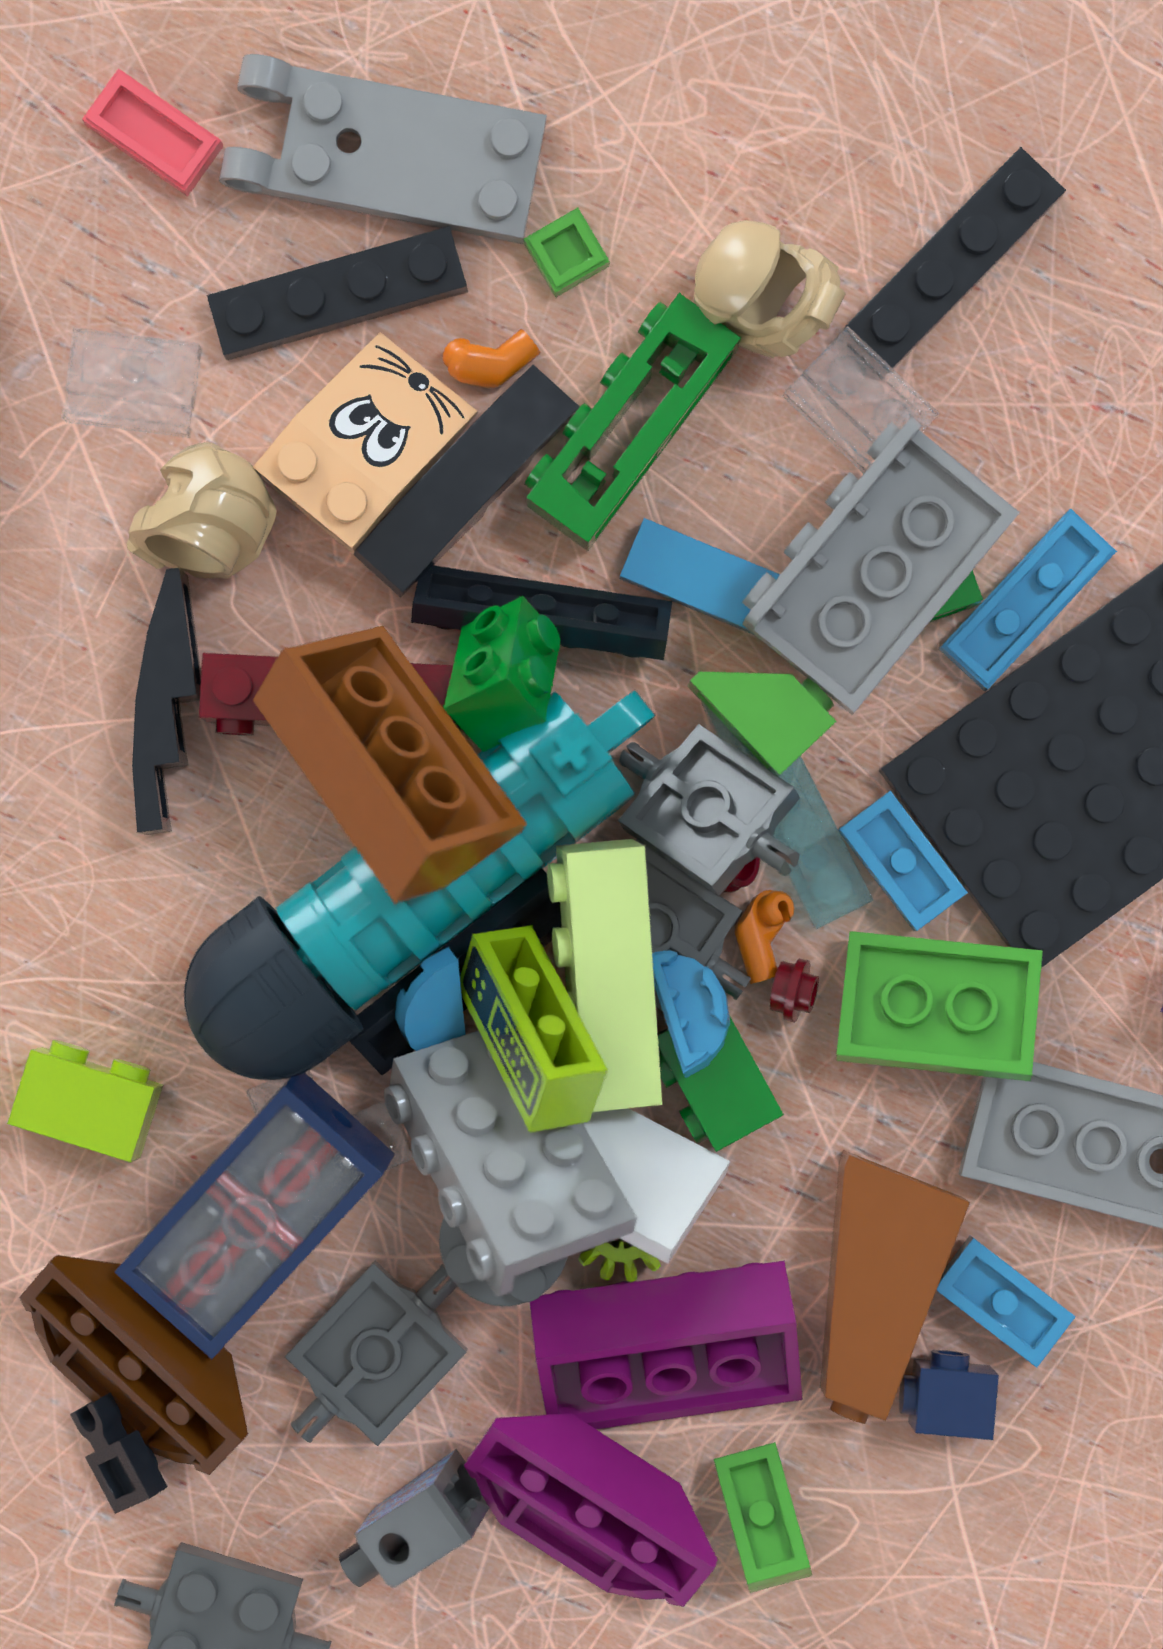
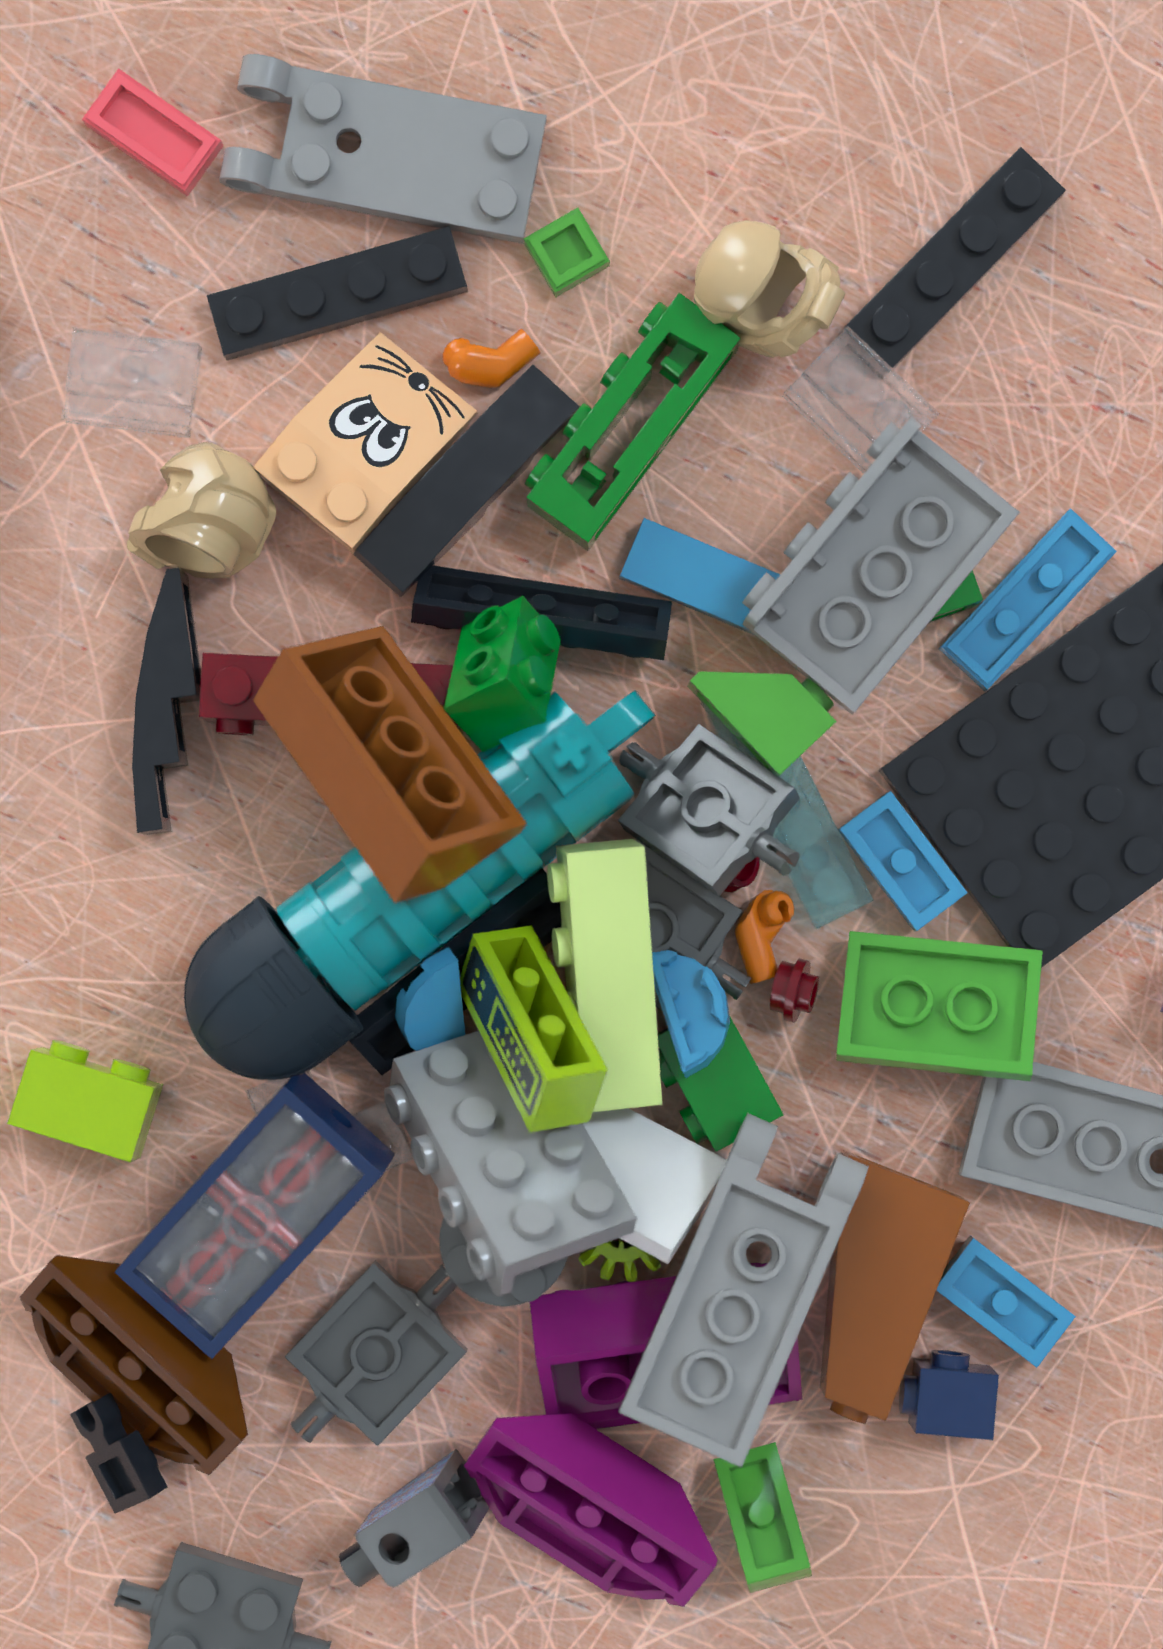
(735, 1323): none -> light grey hinge

